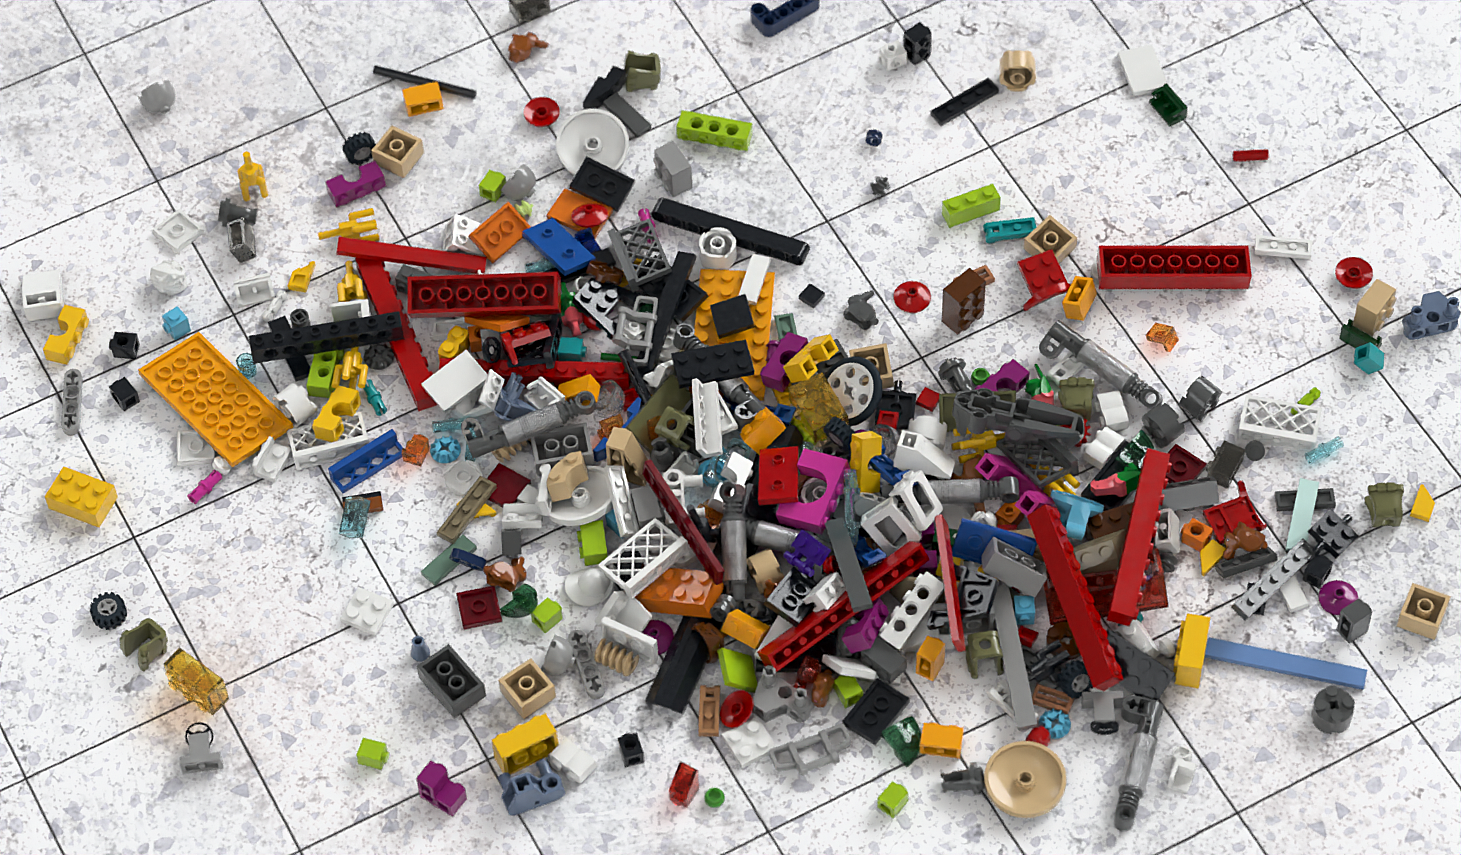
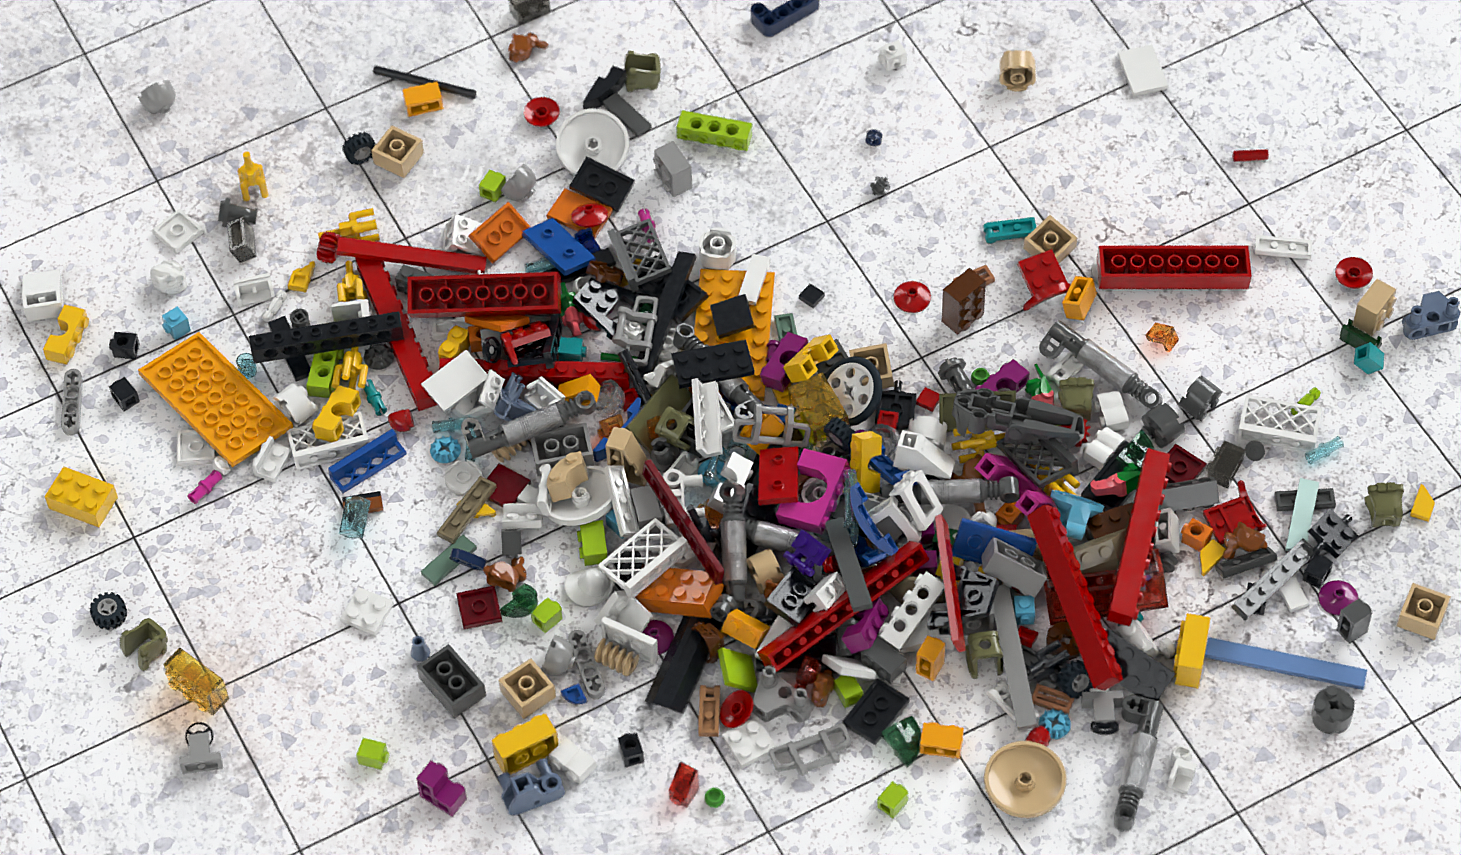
(327, 247): none -> red gear
(343, 191): magenta arch -> none
(401, 420): none -> red piece
(416, 450): clear orange brick -> none
(524, 209): yellowish green wheel -> none
(574, 694): none -> blue tile
(746, 235): black beam -> none
(785, 441): none -> light grey bar
(860, 311): dark grey animal -> none
(884, 542): none -> blue slope
(917, 43): black brick -> none
(964, 101): black tile -> none
(964, 780): dark grey piece -> none
(971, 205): lime brick -> none
(1168, 105): dark green hinge -> none

